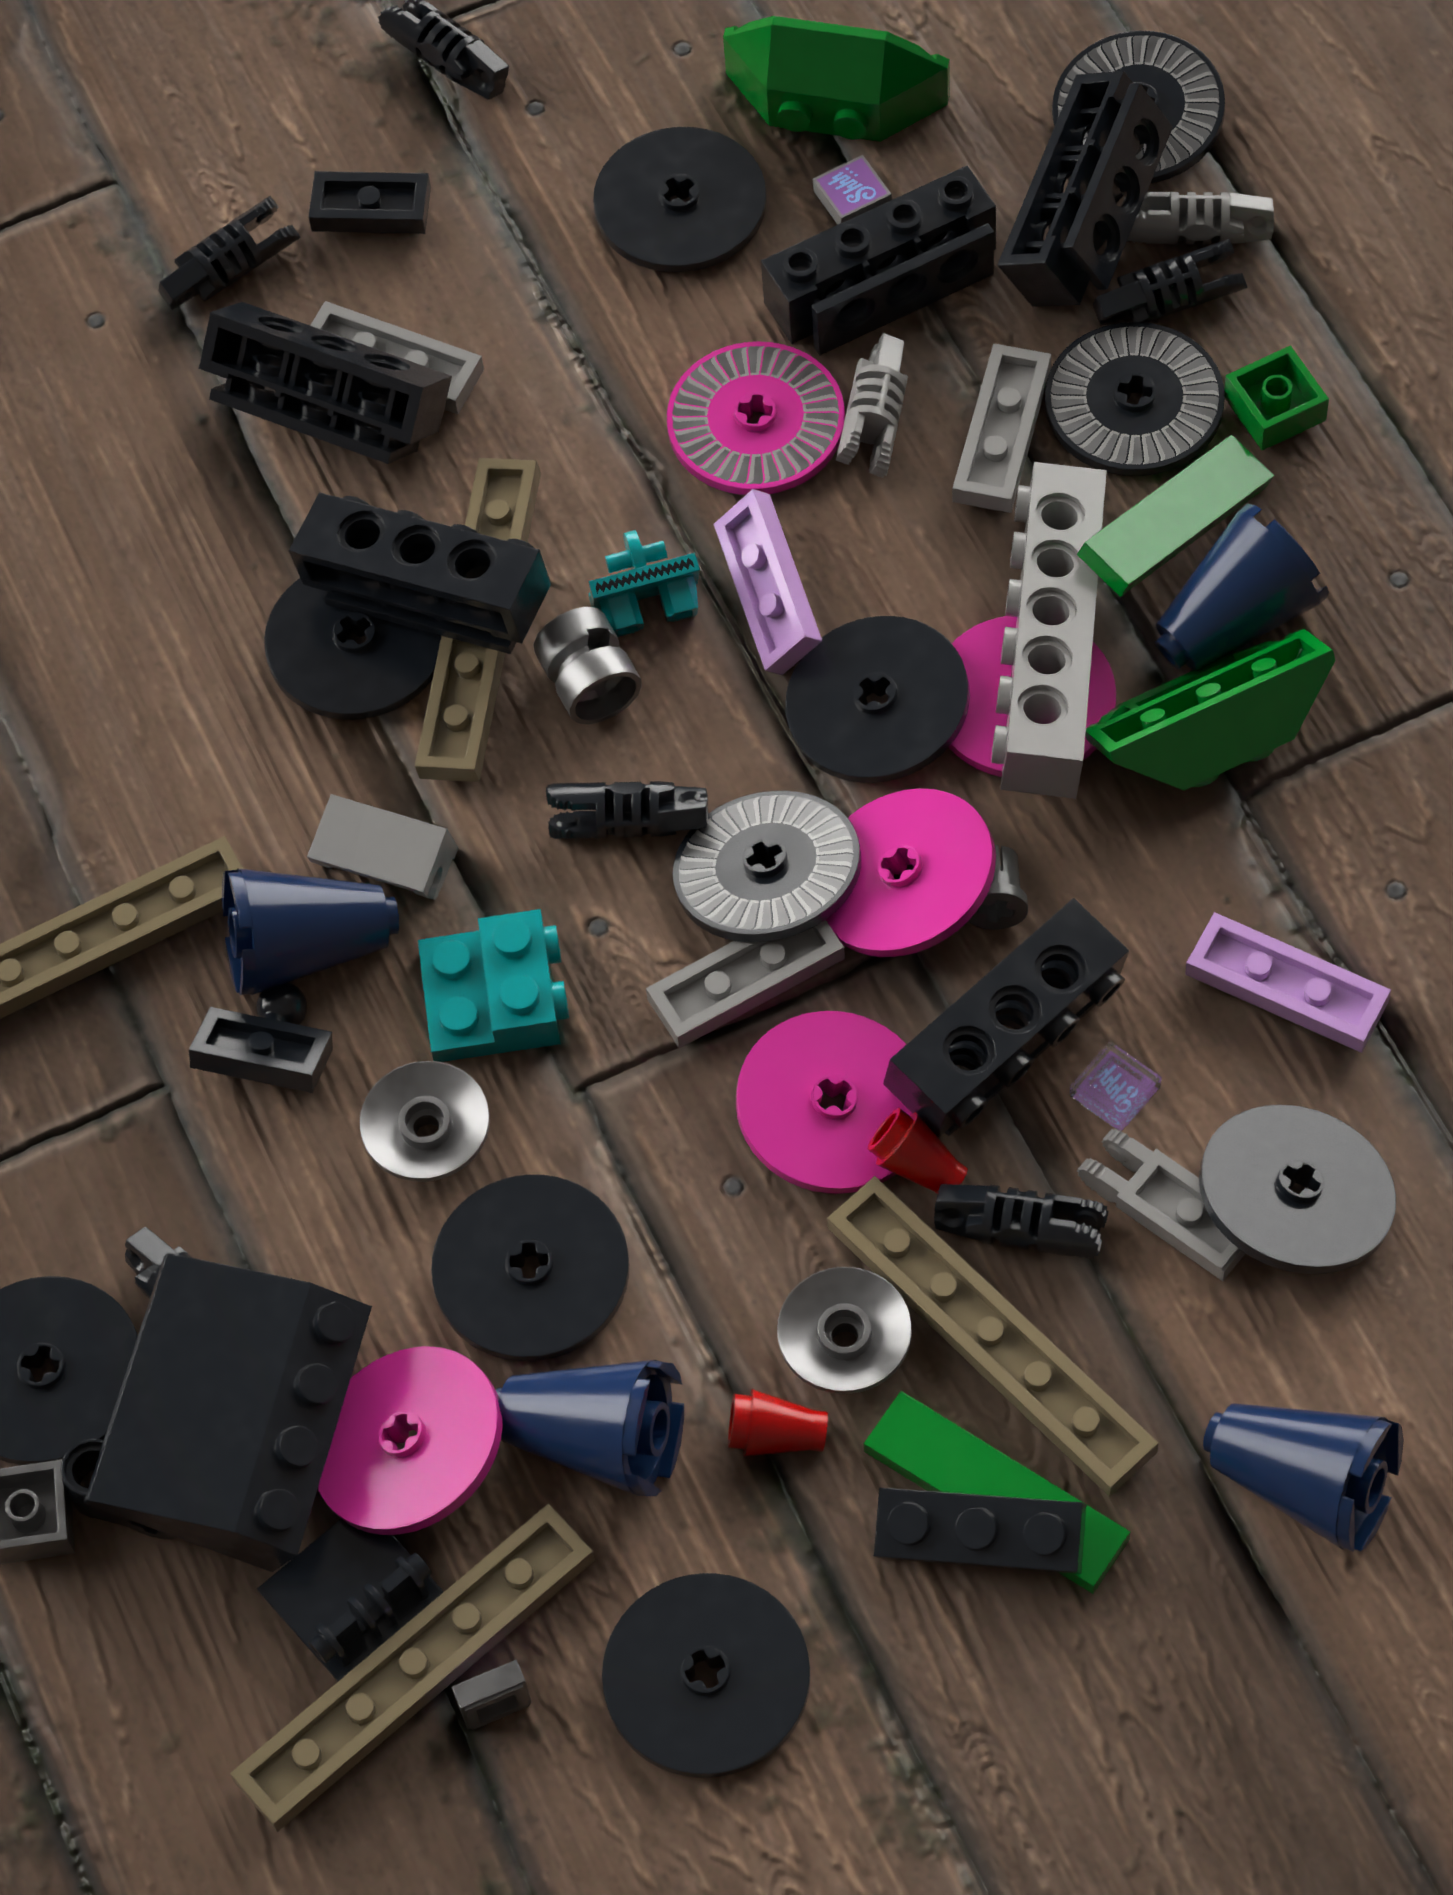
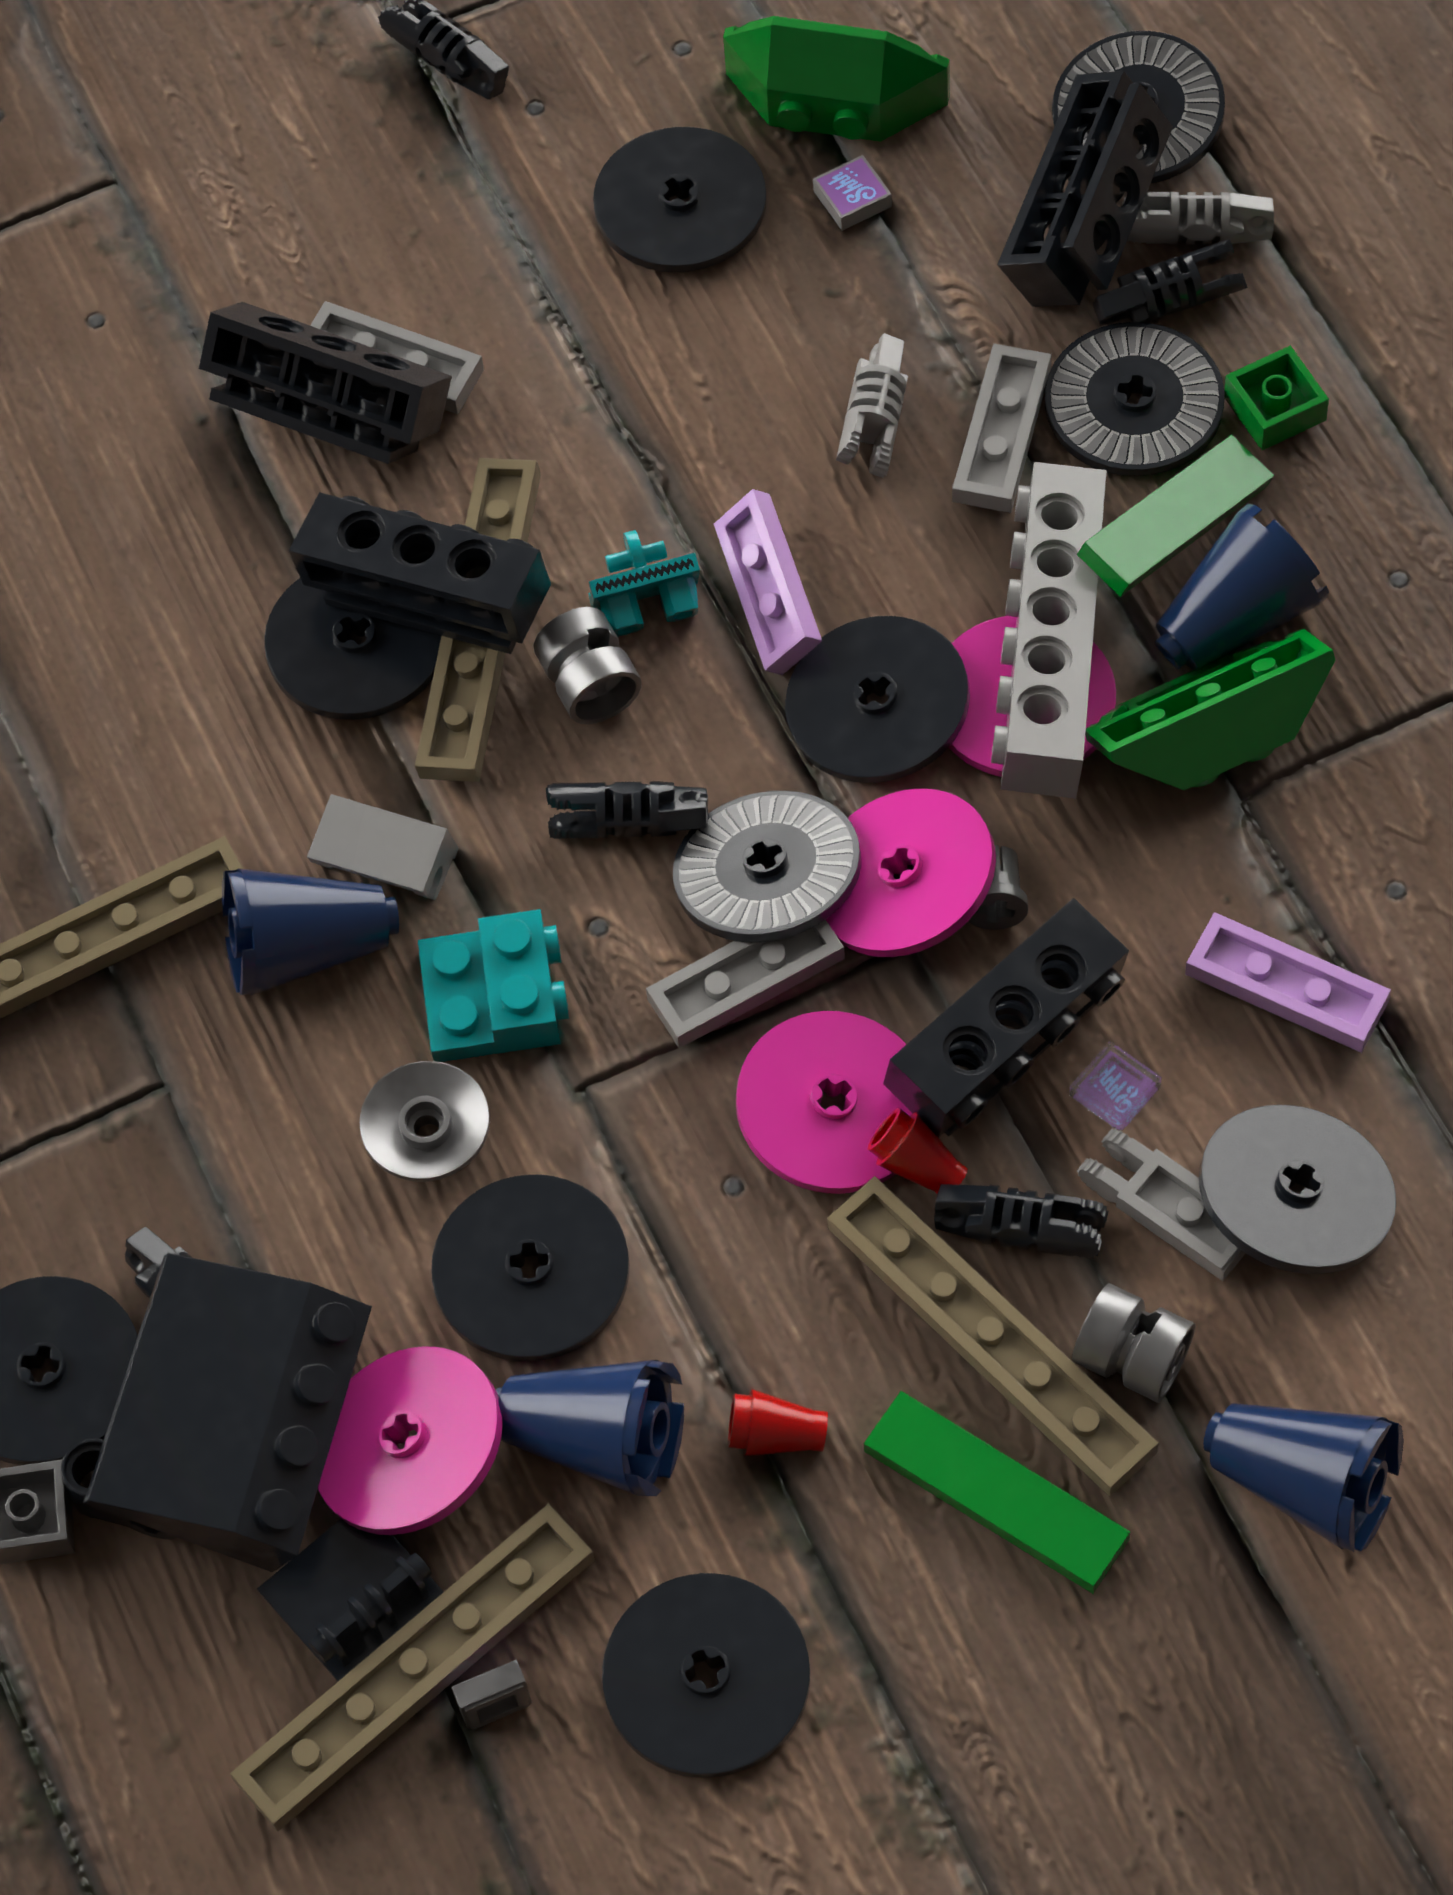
(225, 256): black hinge -> none
(265, 1046): black plate -> none
(369, 202): black plate -> none
(789, 442): piece -> none
(840, 1302): flat silver dish -> none
(854, 249): black brick -> none
(980, 1530): black plate -> none
(1133, 1342): none -> flat silver wheel

